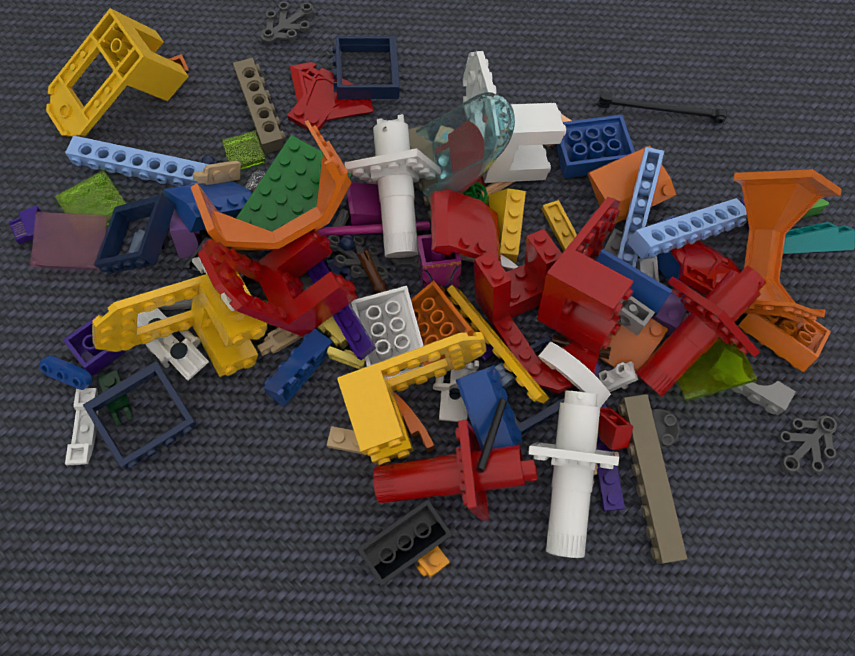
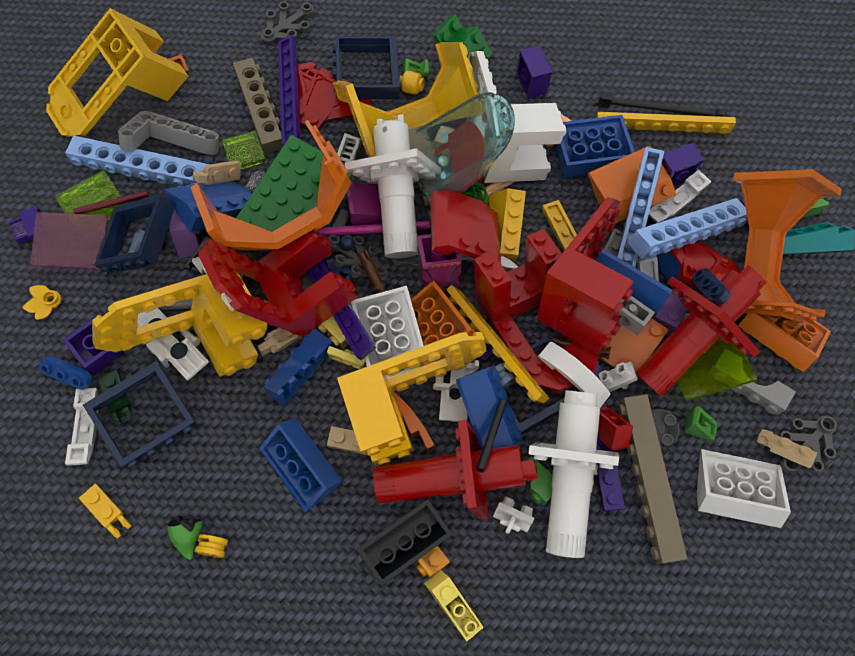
(40, 303): none -> yellow plate
(104, 509): none -> yellow hinge
(111, 202): none -> dark red bar
(150, 124): none -> light grey beam
(184, 534): none -> bright green hat
(211, 546): none -> yellow wheel
(288, 89): none -> dark purple plate
(300, 464): none -> blue slope
(352, 140): none -> white slope
(409, 65): none -> bright green bracket
(411, 82): none -> yellow head
(450, 89): none -> yellow panel
(453, 605): none -> light yellow slope
(471, 37): none -> green bracket
(512, 517): none -> white hips
(534, 72): none -> dark purple brick
(541, 489): none -> bright green slope
(675, 122): none -> yellow plate
(682, 163): none -> dark purple brick
(684, 195): none -> white slope
(700, 424): none -> bright green slope
(711, 286): none -> dark blue plate
(742, 489): none -> white slope
(787, 449): none -> tan hinge

